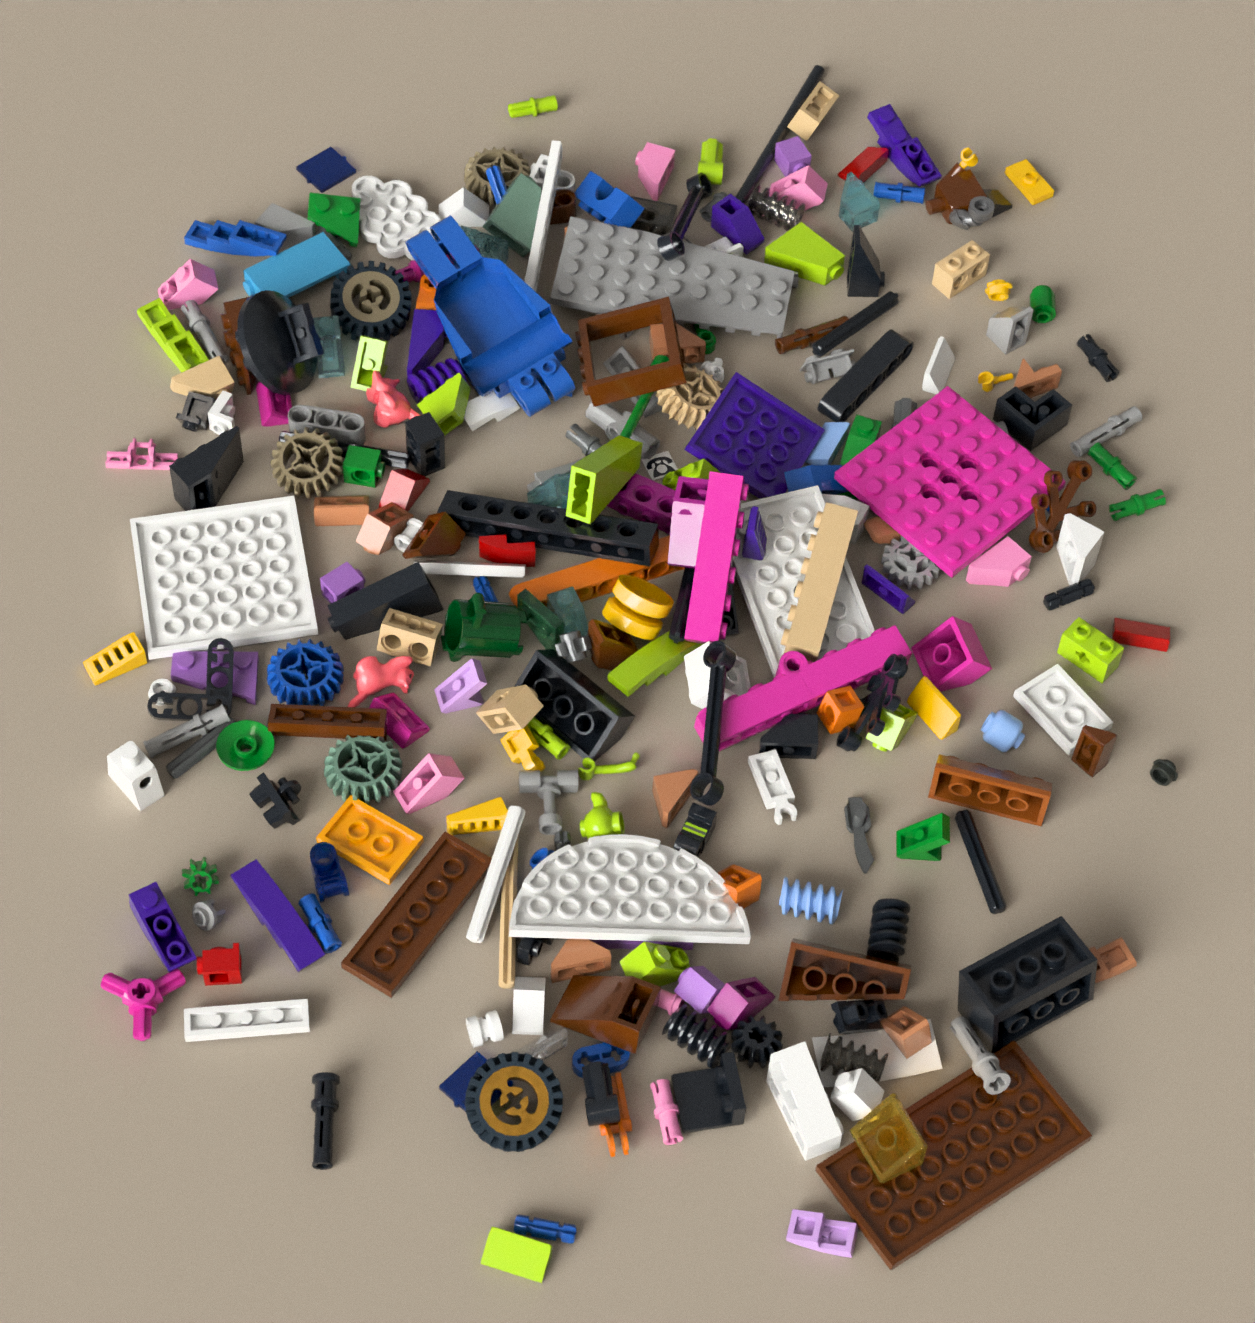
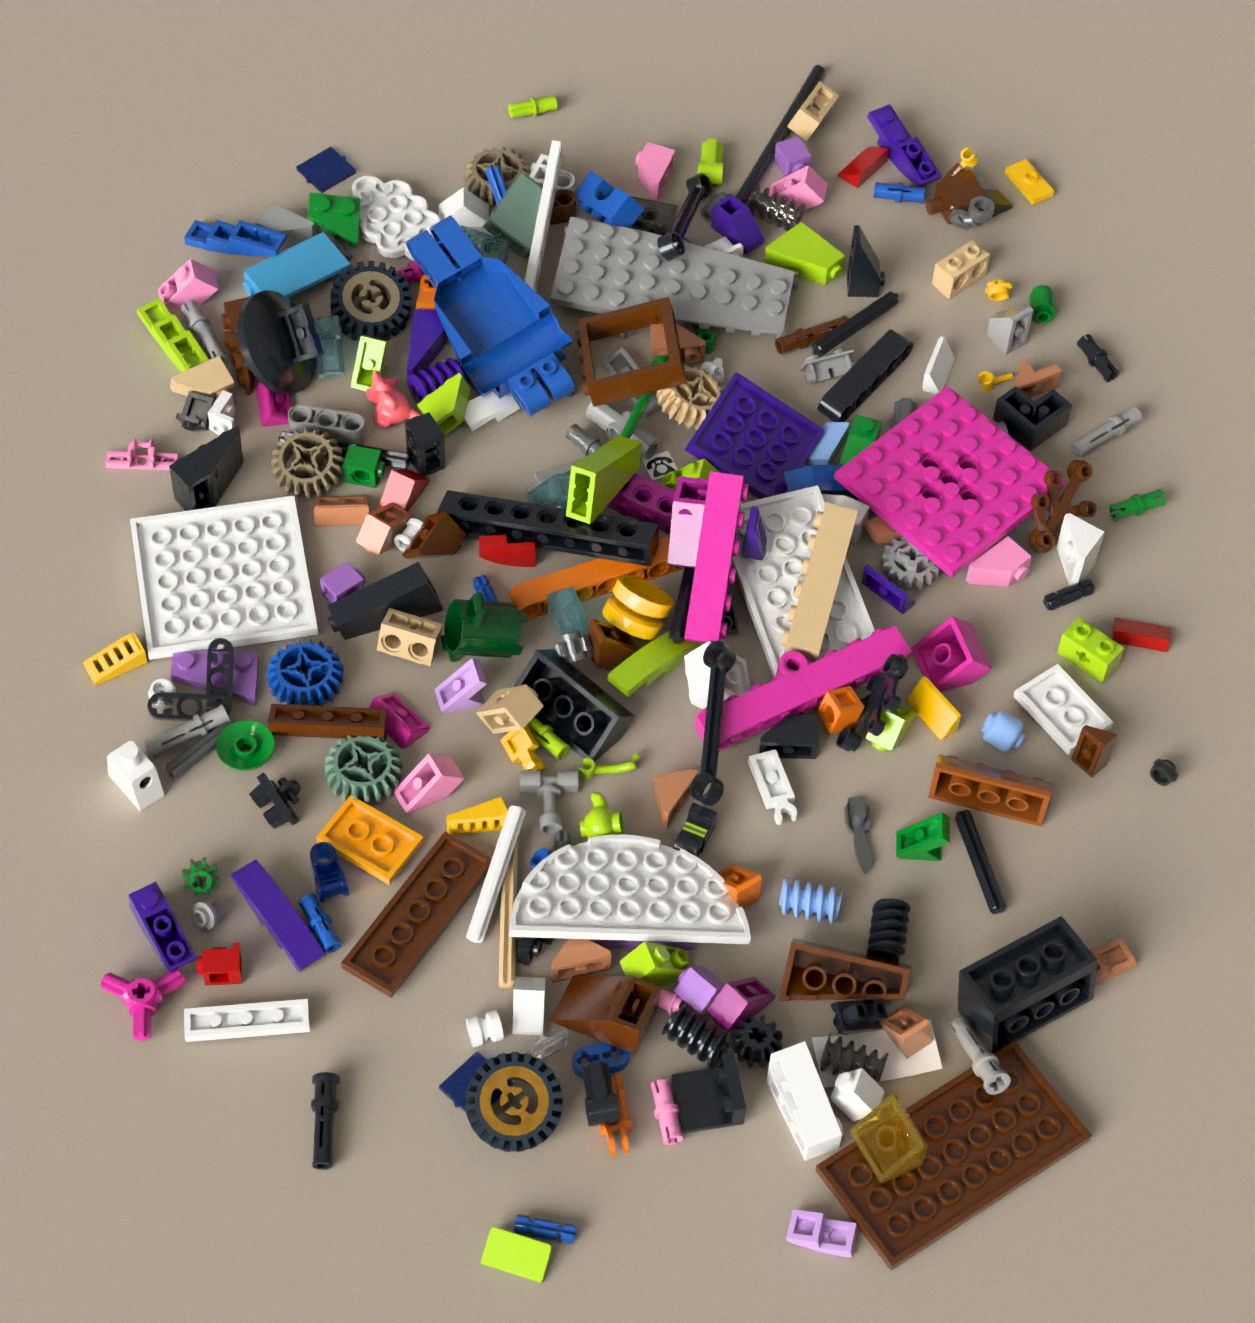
(374, 676): coral animal -> none
(472, 568): white tile -> none
(540, 620): clear green wing -> none
(857, 204): clear light blue slope -> none
(1112, 466): green pin -> none

